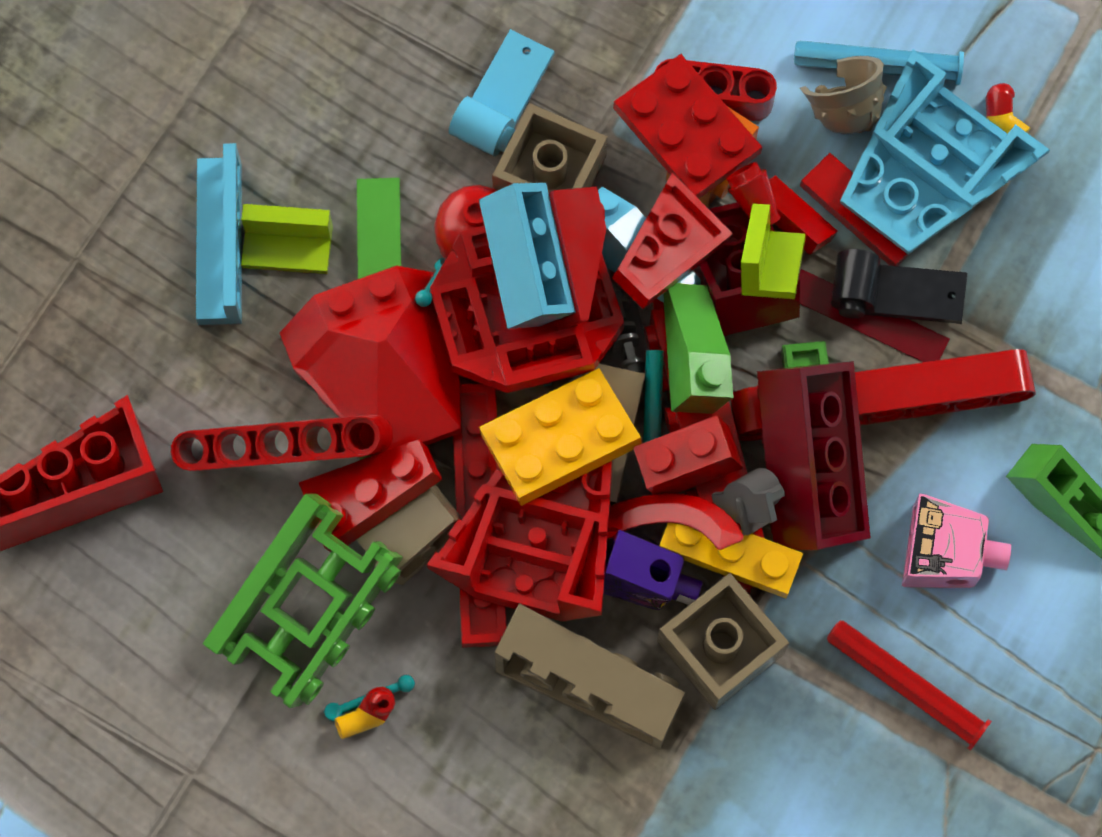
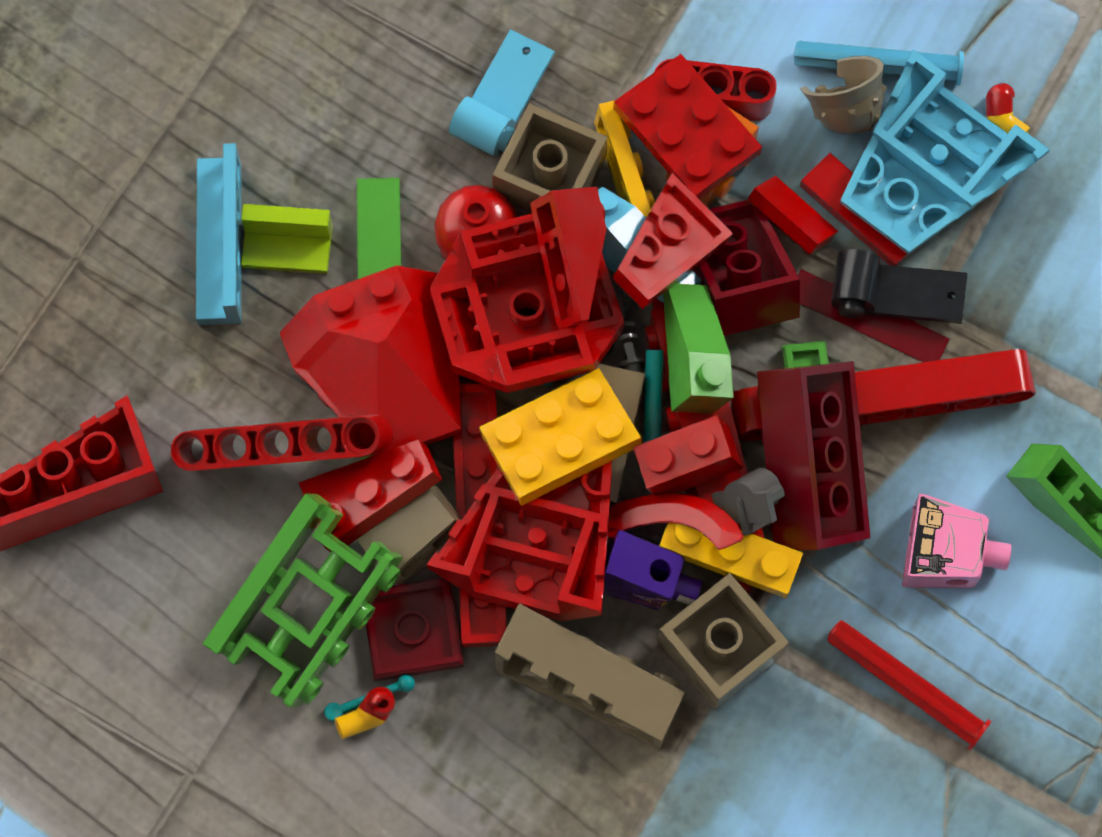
(414, 630): none -> dark red tile
(424, 297): teal hinge -> none
(526, 255): medium azure brick -> none
(623, 164): none -> yellow plate
(752, 186): red cone -> none
(770, 258): lime panel -> none

